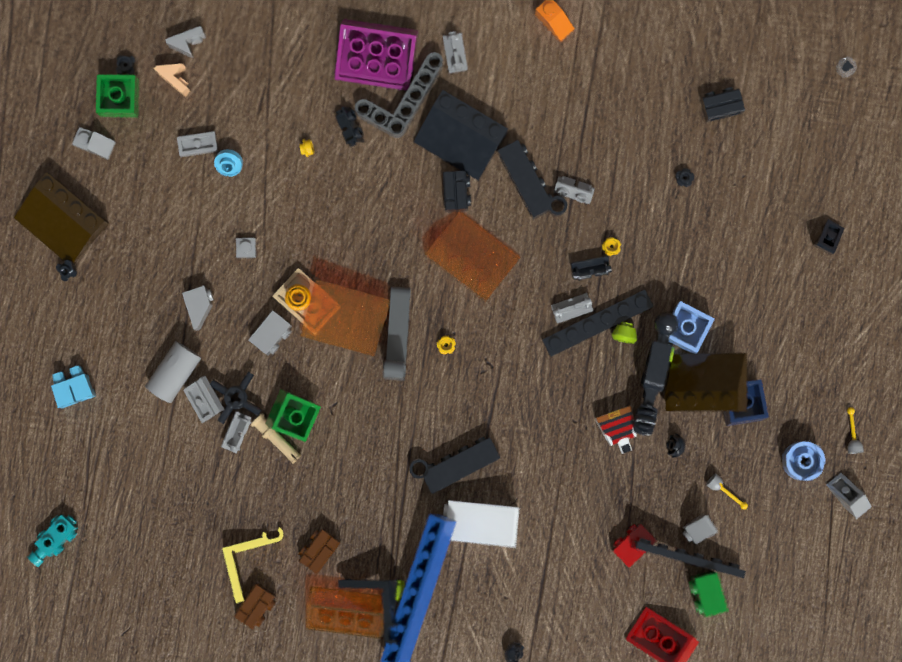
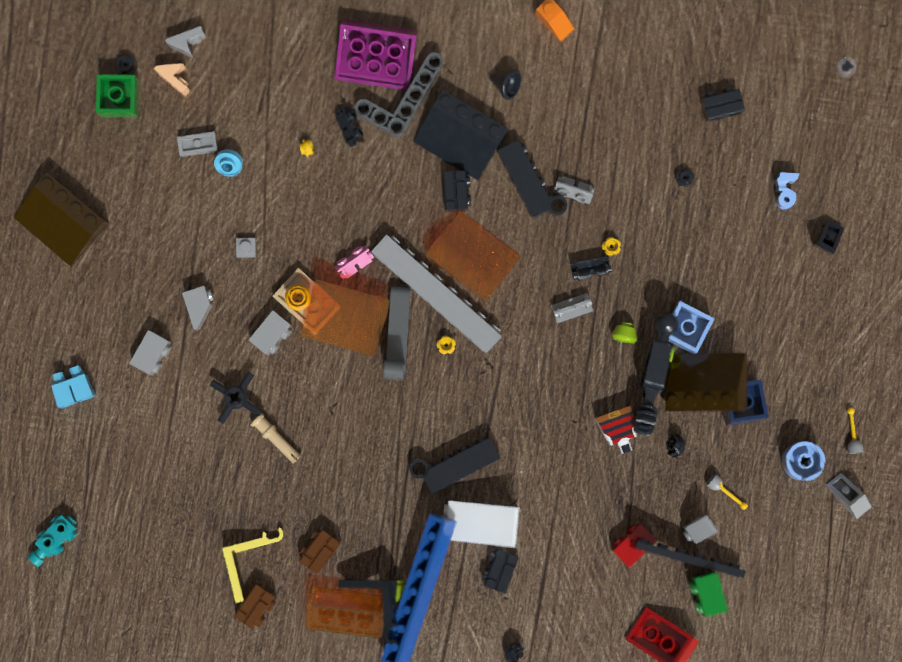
(72, 271): black plate -> none
(93, 143): light grey slope -> none
(150, 353): none -> light grey brick
(173, 372): light grey piece -> none
(203, 399): light grey plate -> none
(236, 432): light grey hinge -> none
(292, 415): green brick -> none
(359, 257): none -> bright pink hinge
(436, 294): none -> light grey brick
(455, 52): light grey hinge -> none
(500, 571): none -> black brick
(507, 83): none -> black hat
(597, 323): black plate -> none
(786, 197): none -> light blue leg

